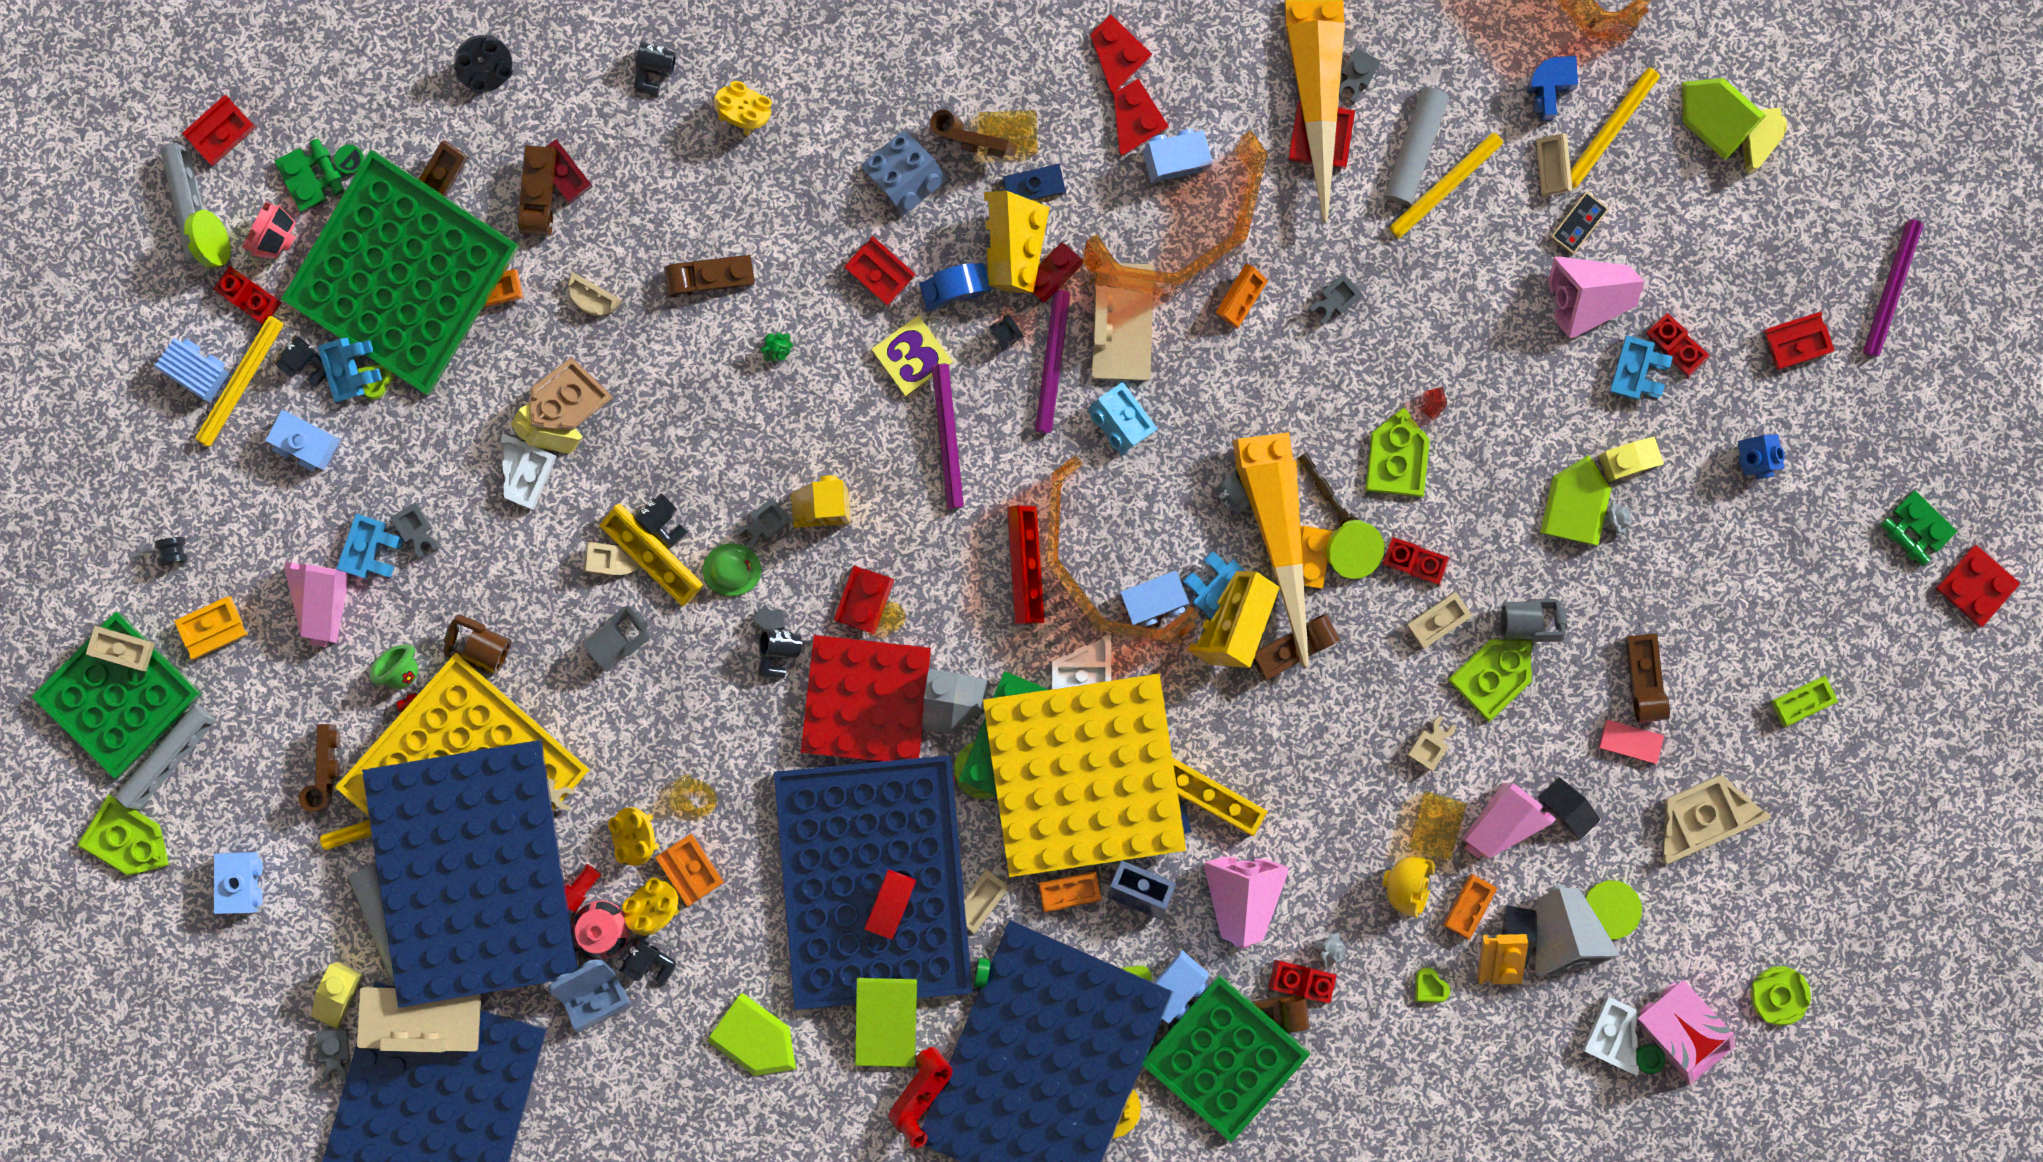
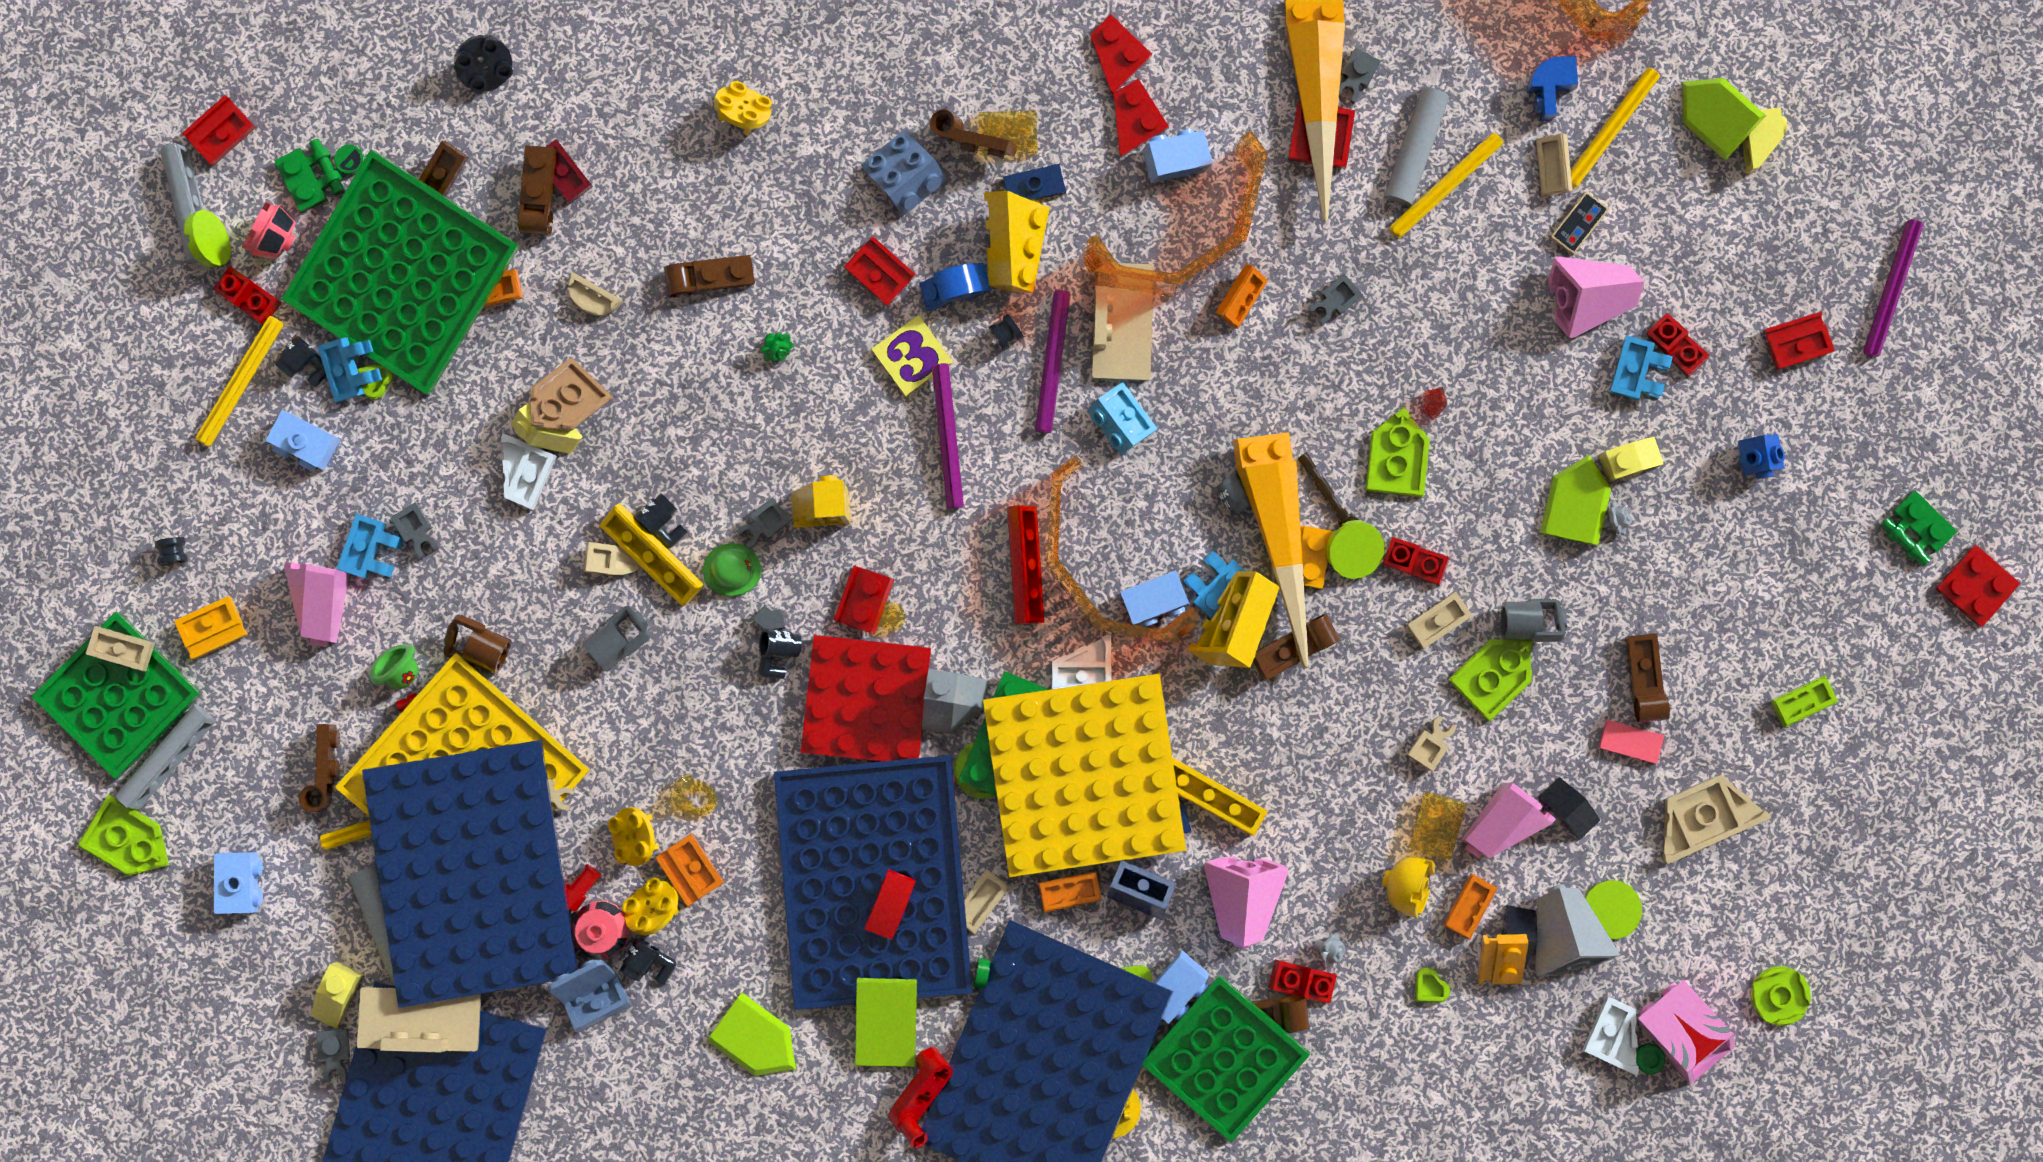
(191, 369): light blue brick -> none
(653, 60): black piece -> none
(1055, 271): dark red plate -> none

